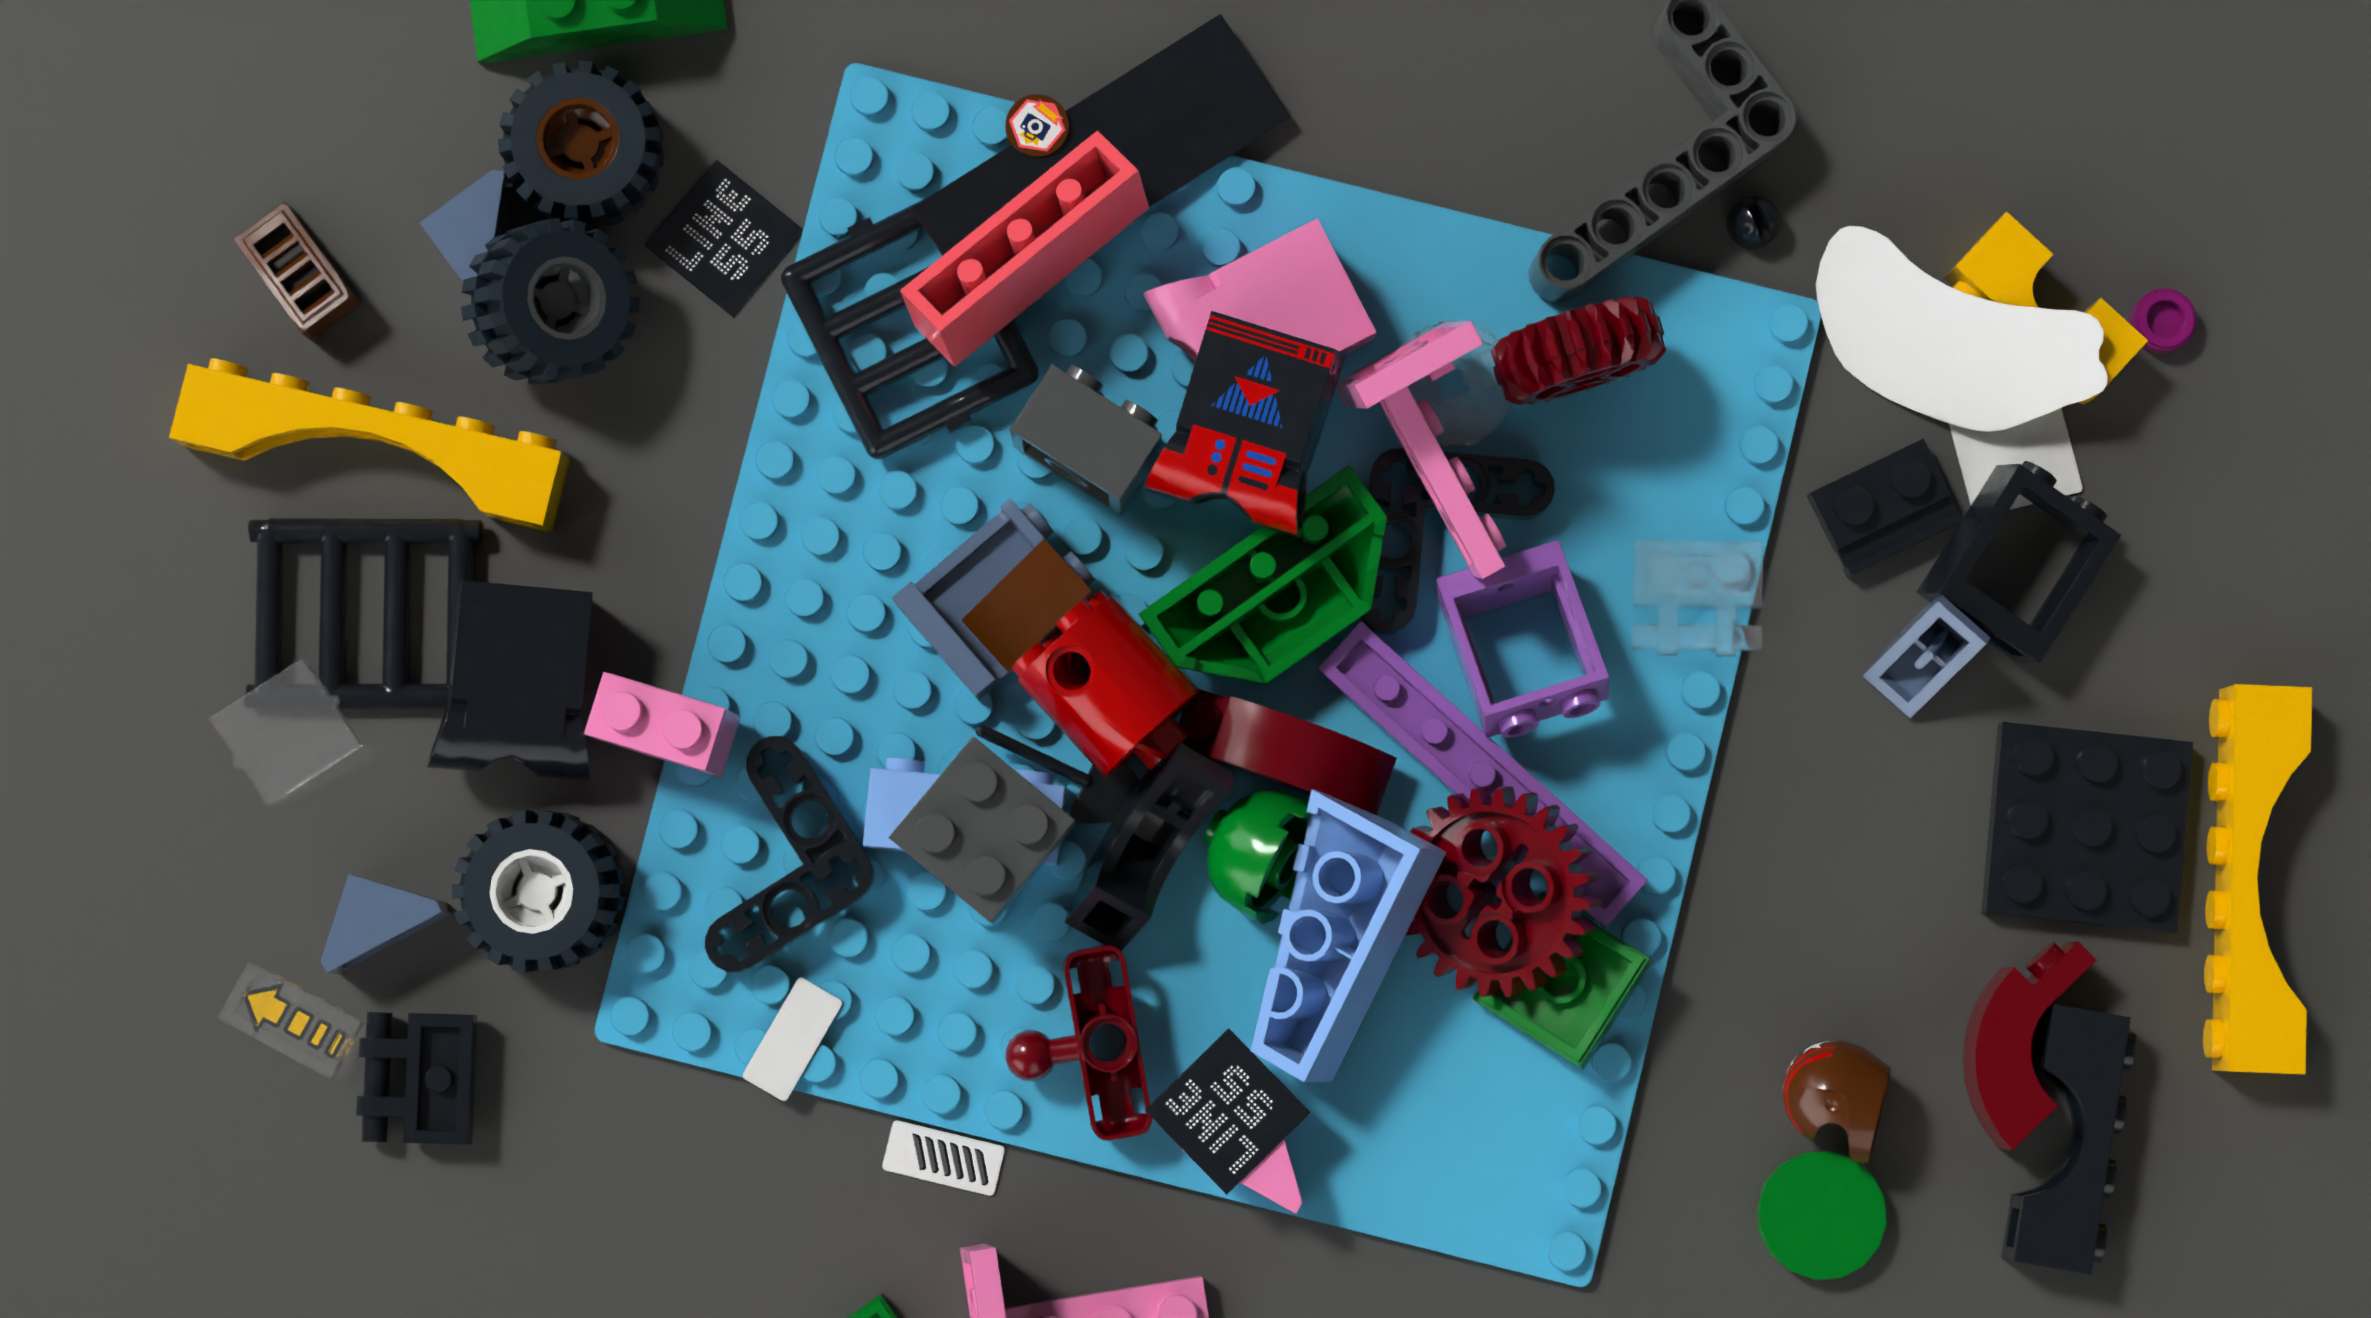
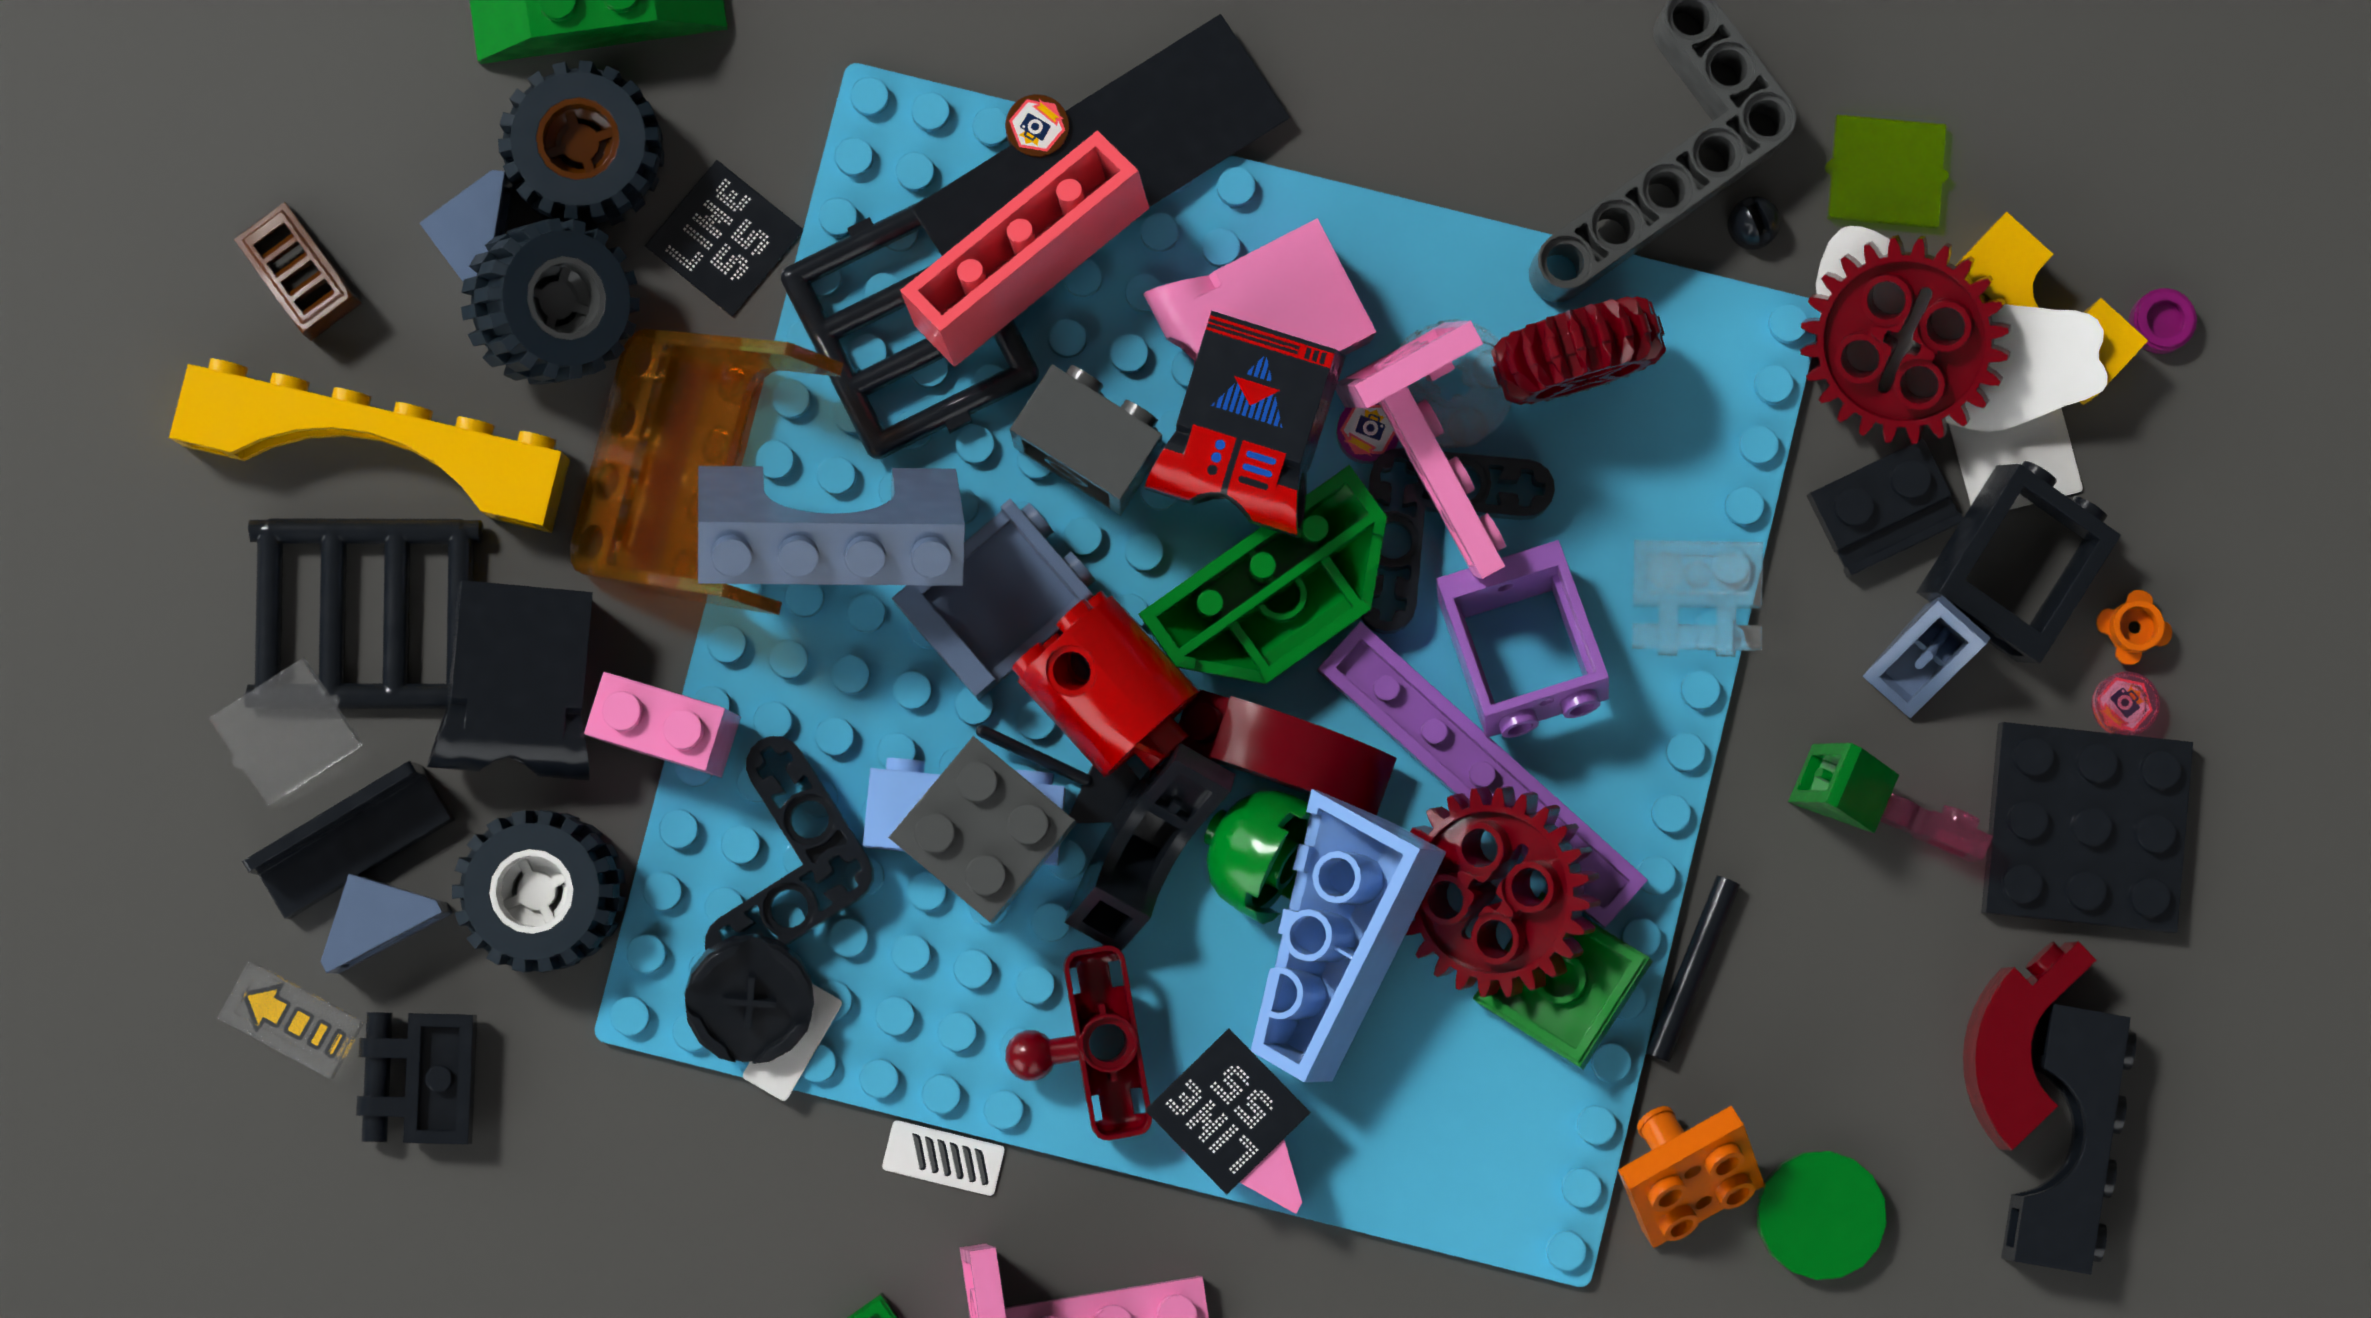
(350, 838): none -> black panel
(669, 410): none -> clear orange windscreen
(749, 999): none -> black tile
(758, 541): none -> sand blue arch
(1026, 604): reddish brown sticker -> none
(1365, 433): none -> tile
(1689, 1172): none -> orange plate
(1692, 968): none -> black bar
(1837, 1086): reddish brown helmet -> none
(1844, 784): none -> green slope
(1886, 171): none -> clear neon green piece
(1949, 830): none -> clear pink plate
(1957, 363): none -> dark red gear
(2125, 703): none -> clear pink tile
(2138, 609): none -> orange plate
(2255, 1012): yellow arch -> none

